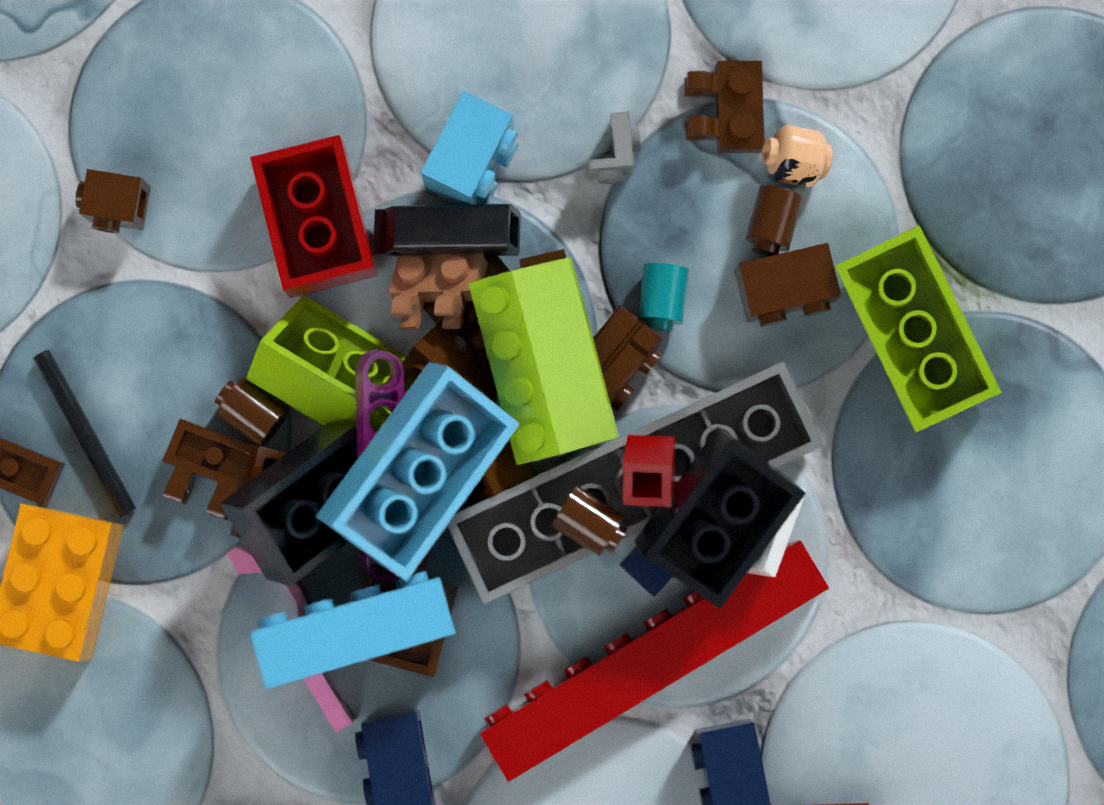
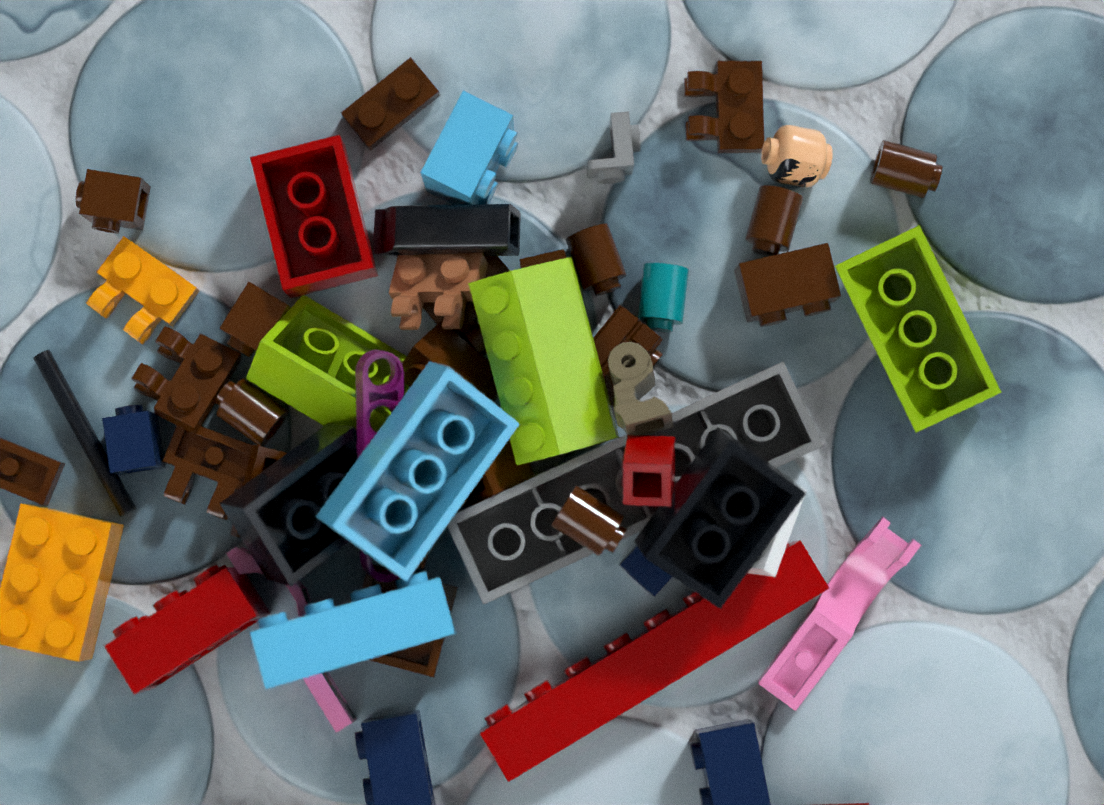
(133, 440): none -> dark blue brick
(148, 282): none -> light orange plate
(185, 627): none -> red brick
(195, 385): none -> reddish brown plate
(252, 318): none -> reddish brown brick
(390, 104): none -> reddish brown plate
(596, 259): none -> reddish brown brick
(632, 379): none -> dark tan leg
(836, 614): none -> bright pink piece
(905, 169): none -> reddish brown brick

